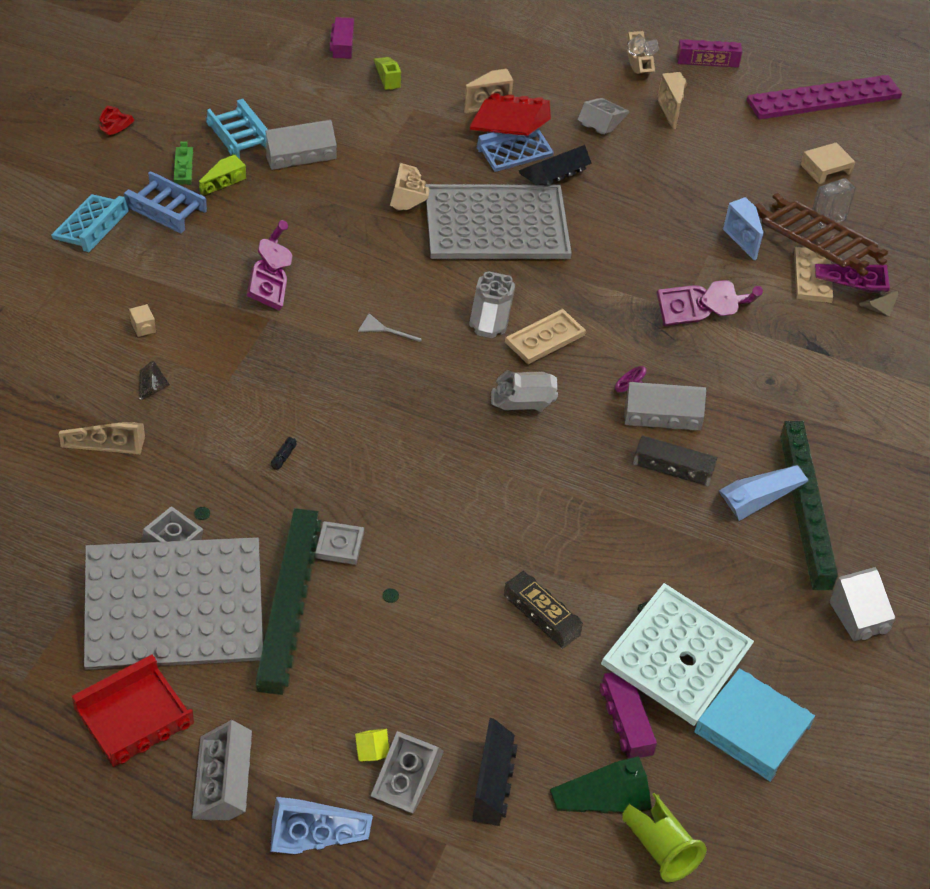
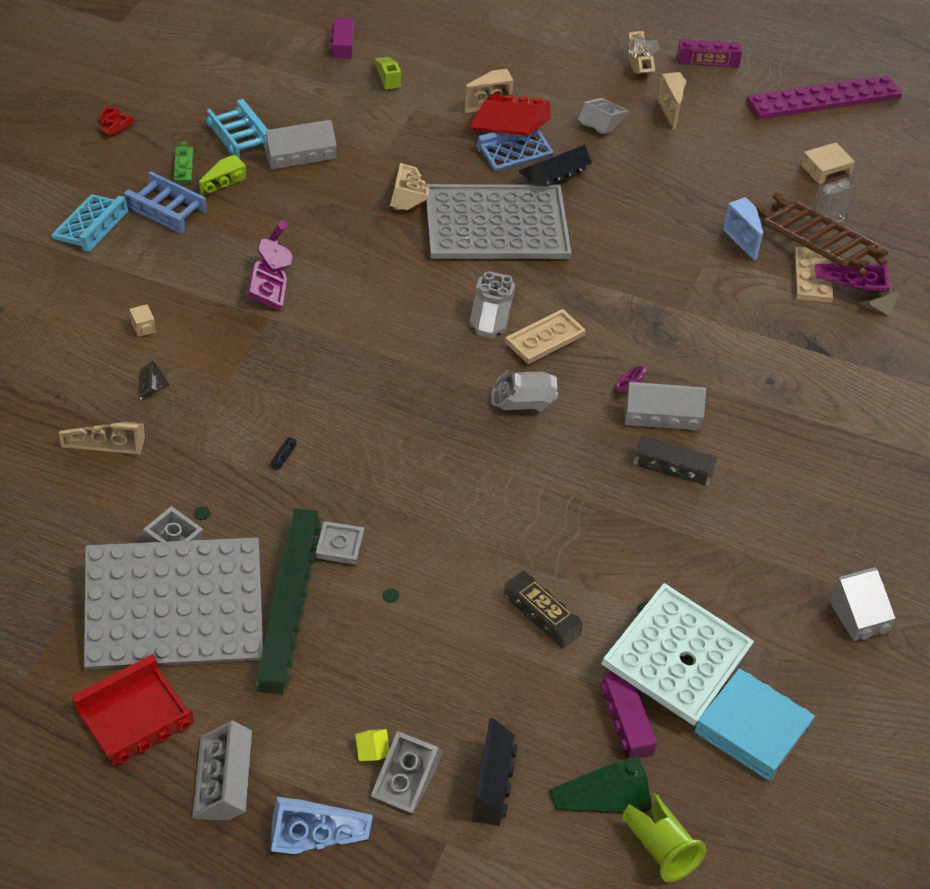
(373, 325): light grey piece -> none
(684, 305): plate -> none
(756, 492): light blue wedge -> none
(809, 508): clear green brick -> none

